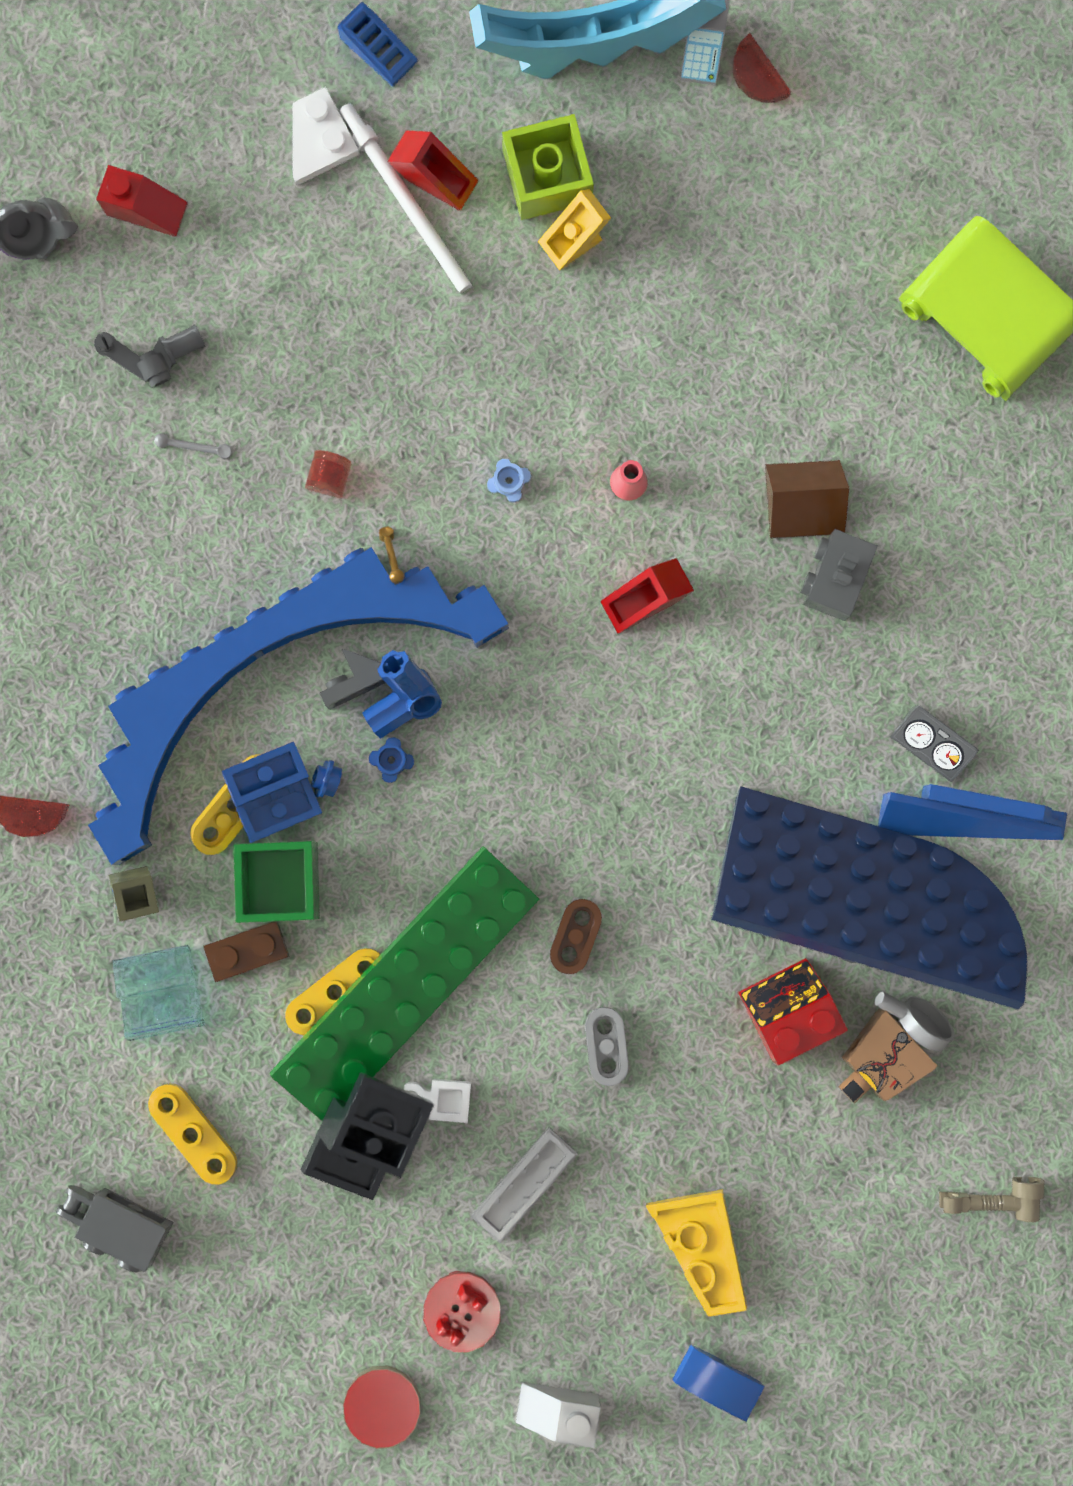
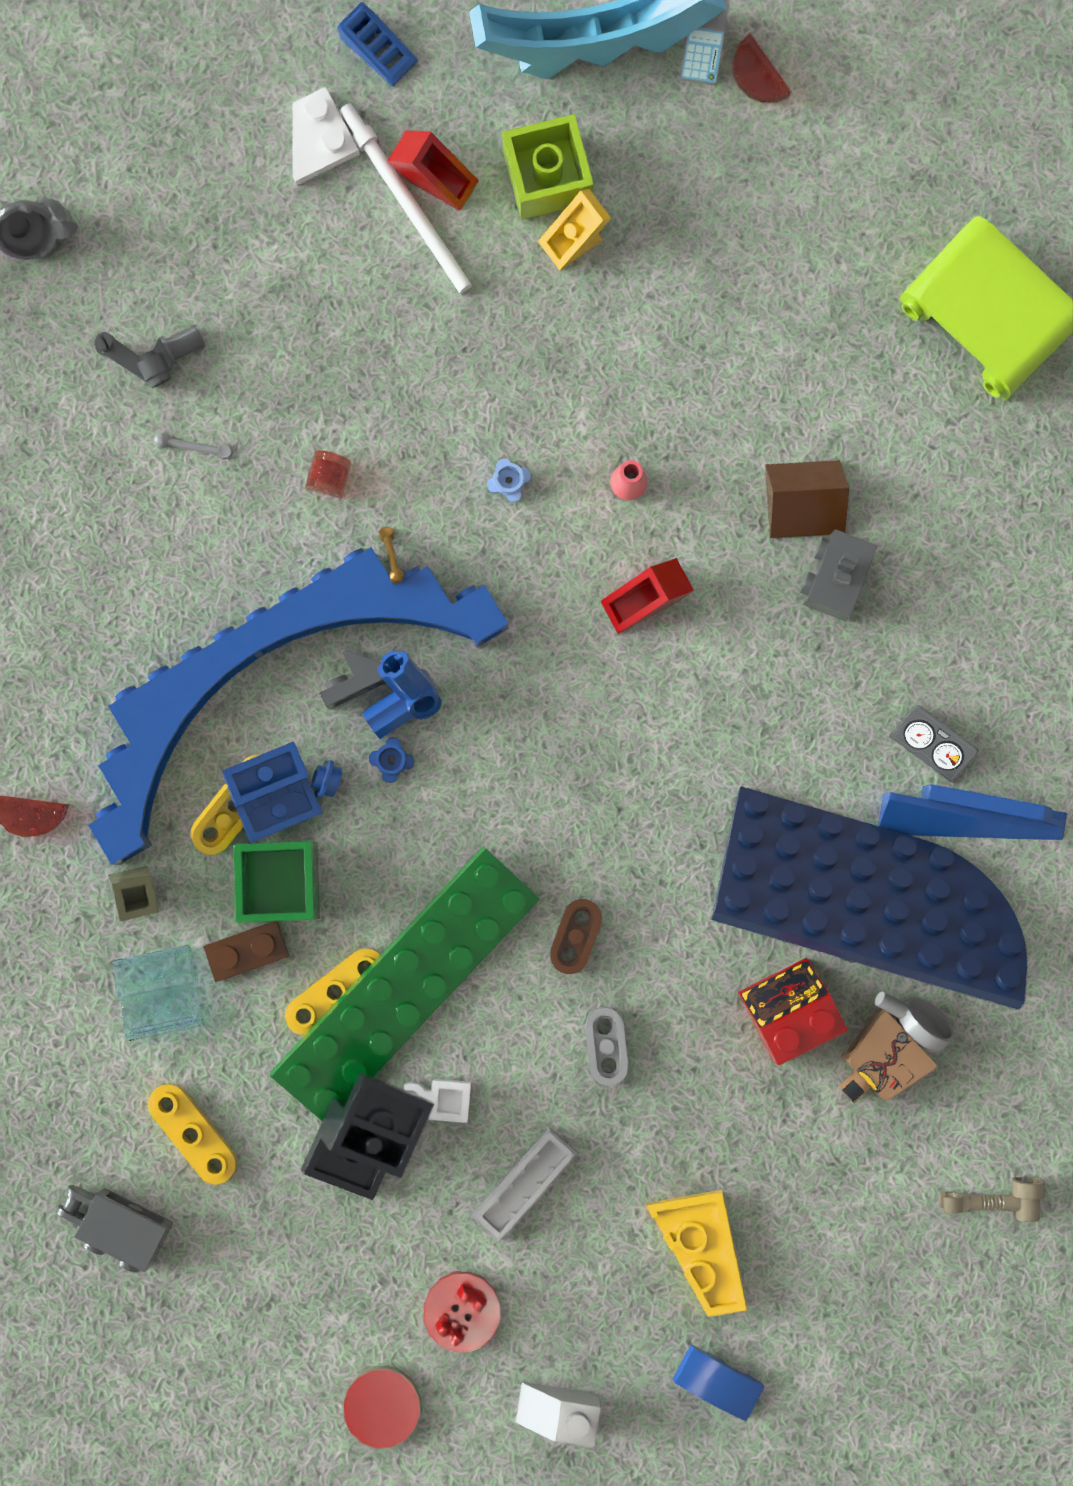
(140, 201): red slope -> none

